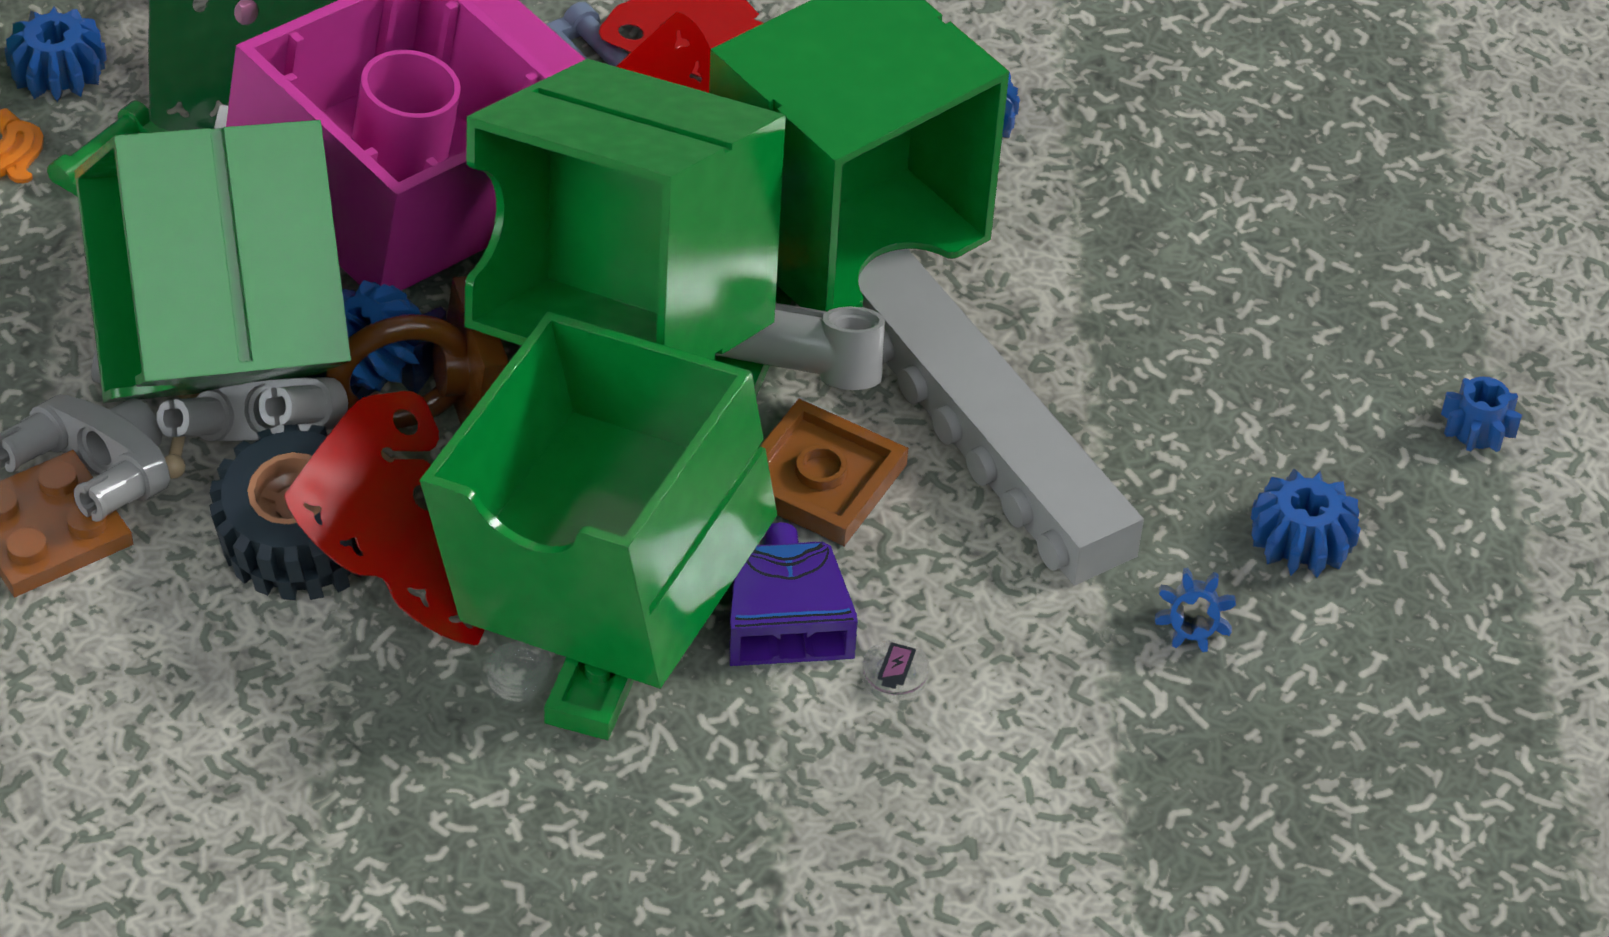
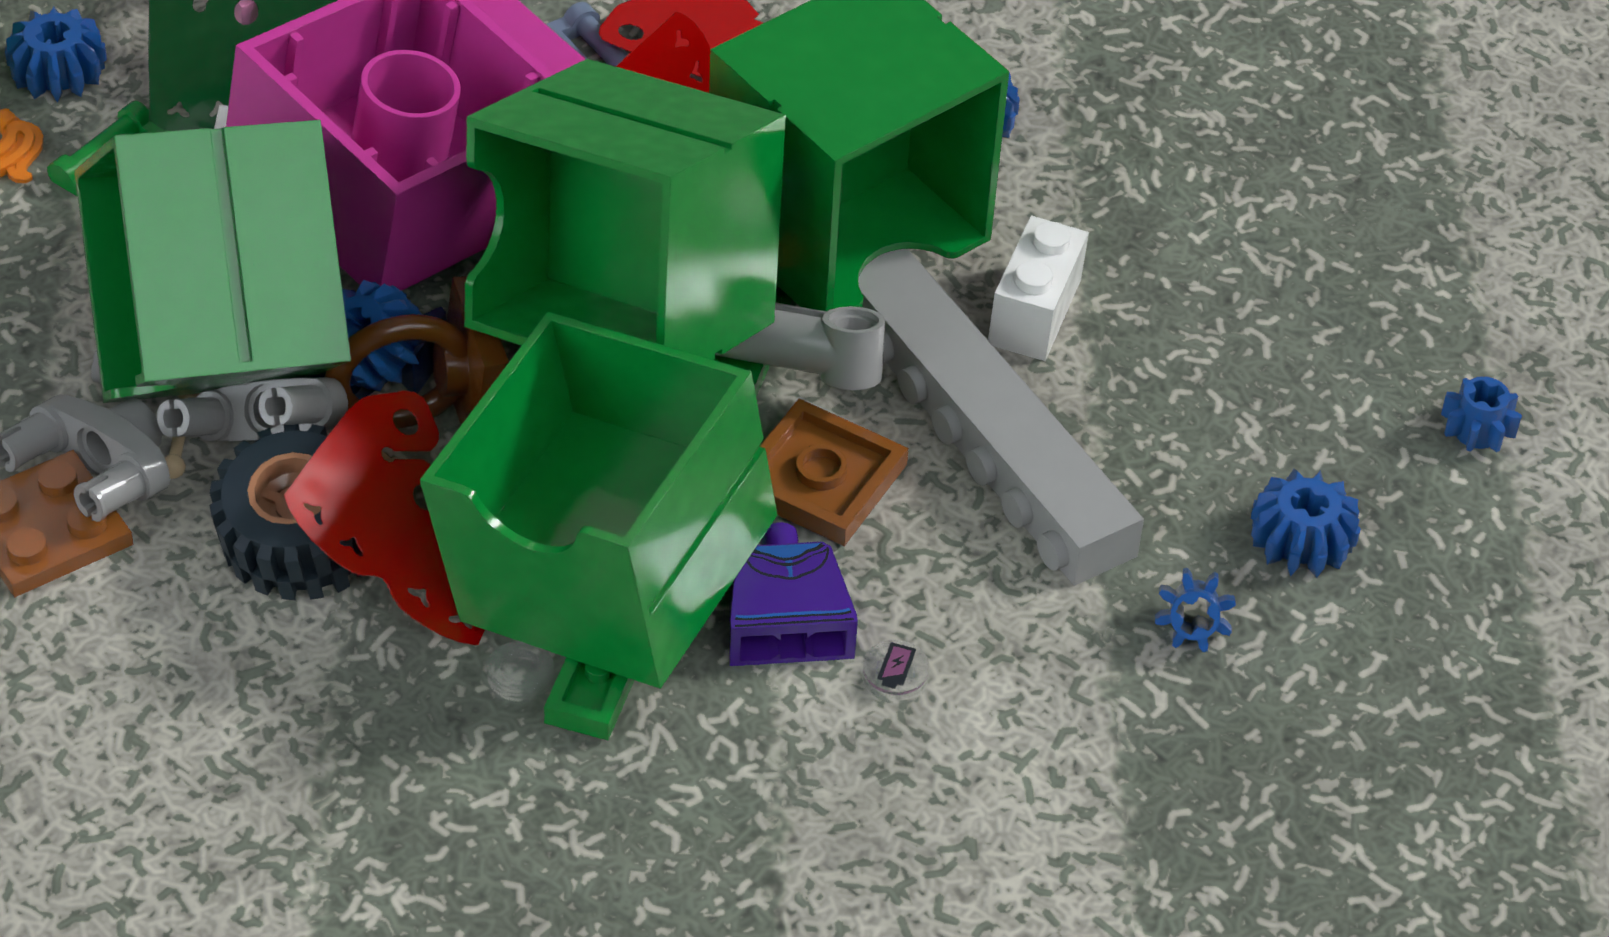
(1037, 288): none -> white brick

